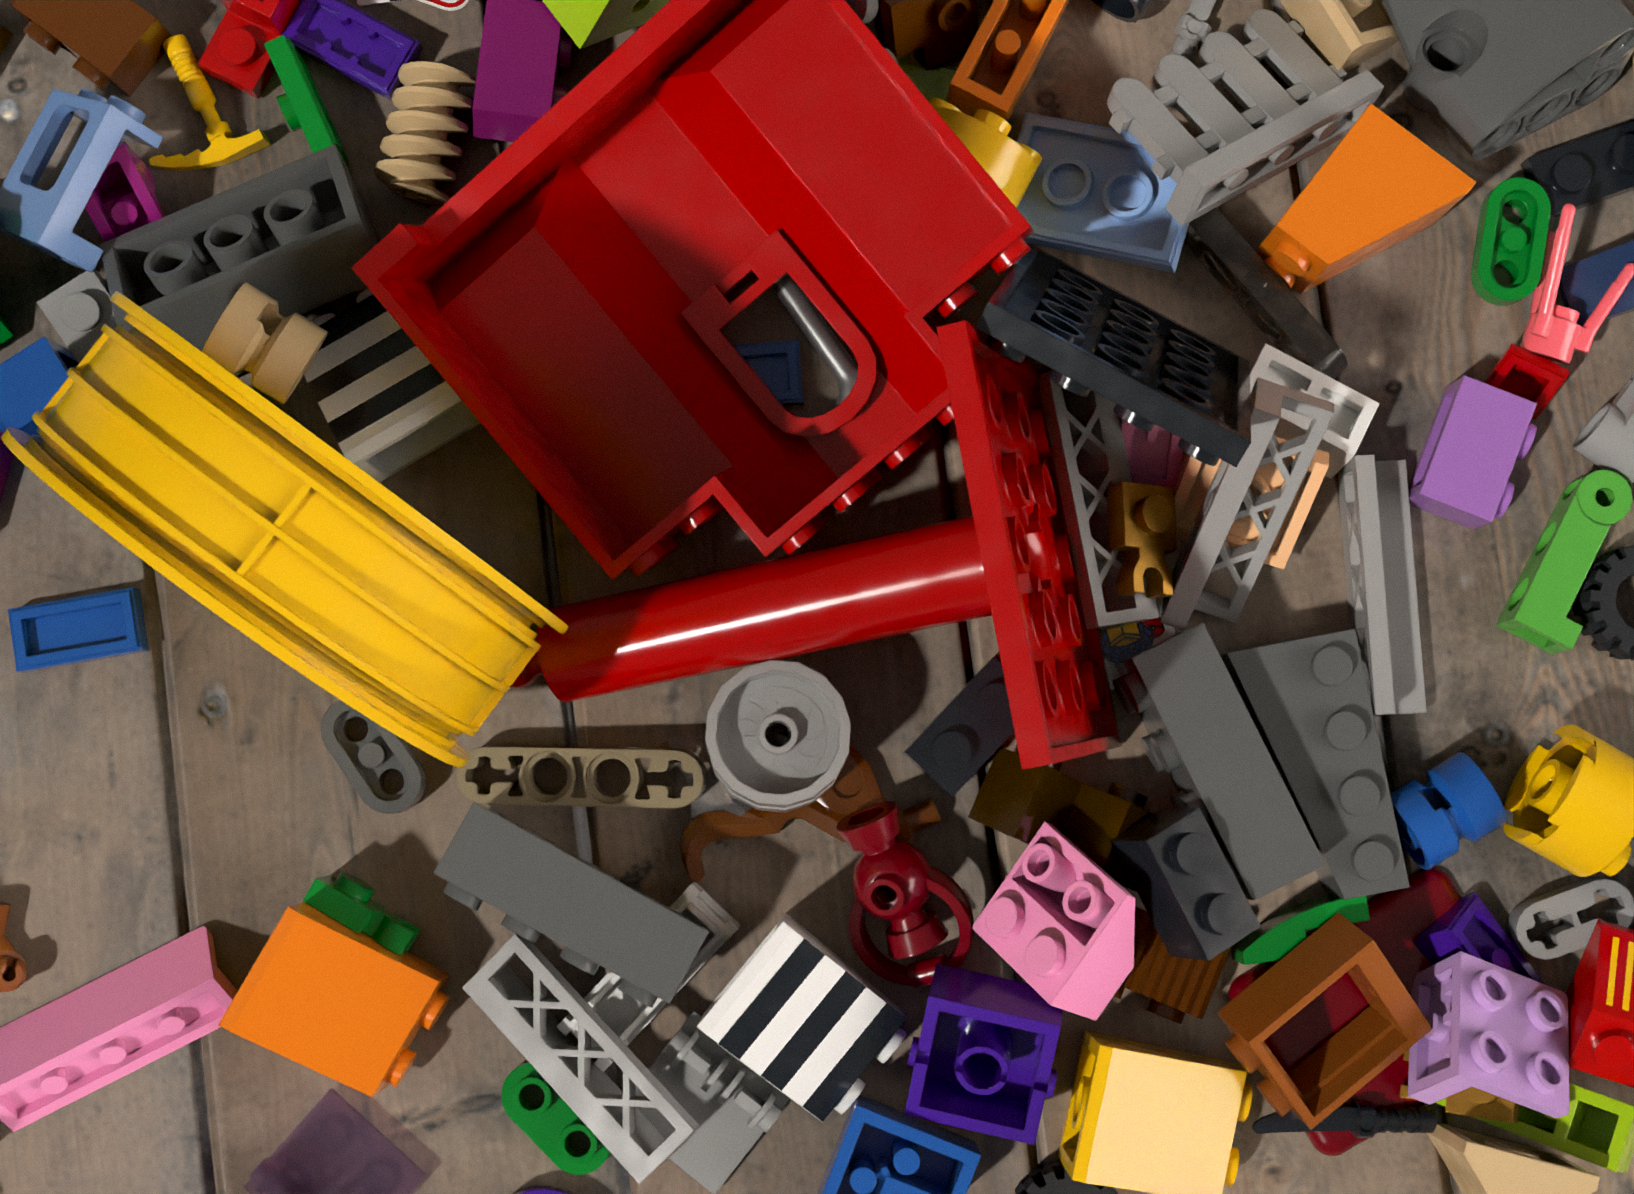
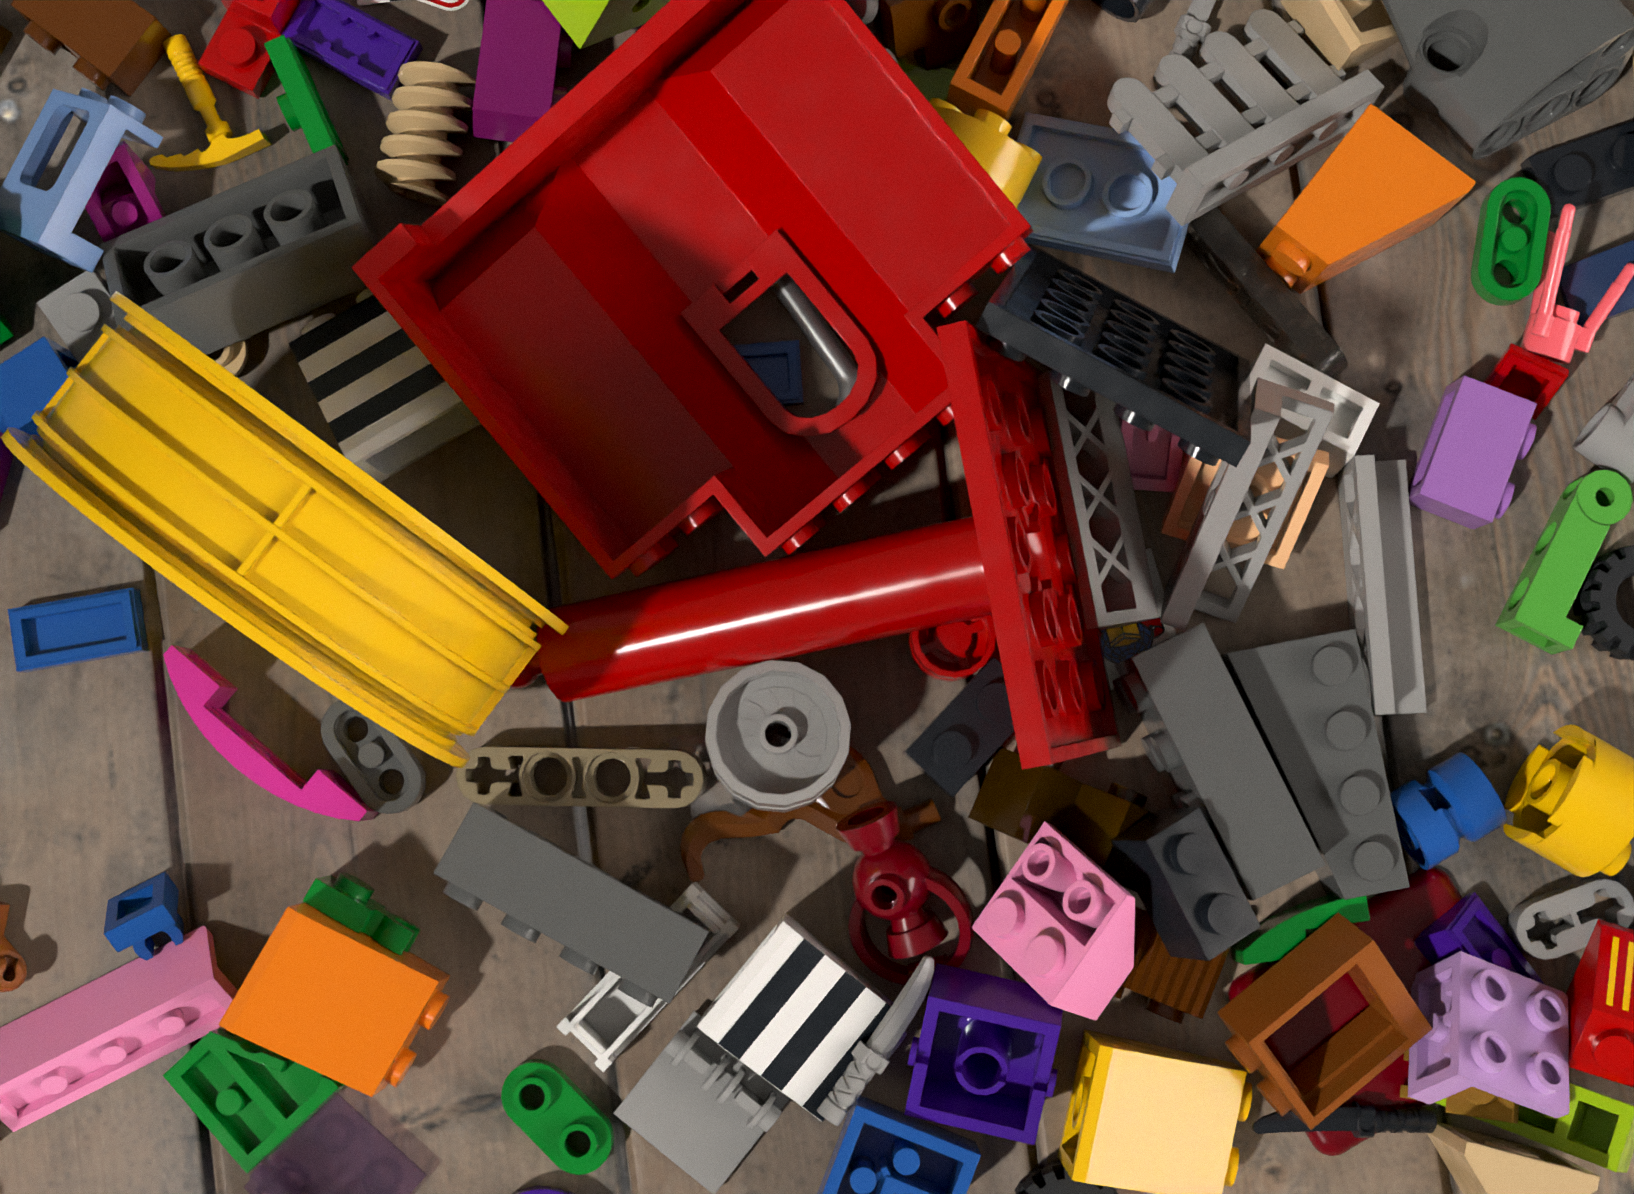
(142, 913): none -> blue tile
(203, 696): none -> dark pink slope
(248, 1094): none -> green wing
(264, 342): tan wheel -> none
(569, 1063): light grey fence -> none
(872, 1055): none -> light grey piece
(953, 649): none -> red wheel
(1144, 530): pearl gold plate -> none

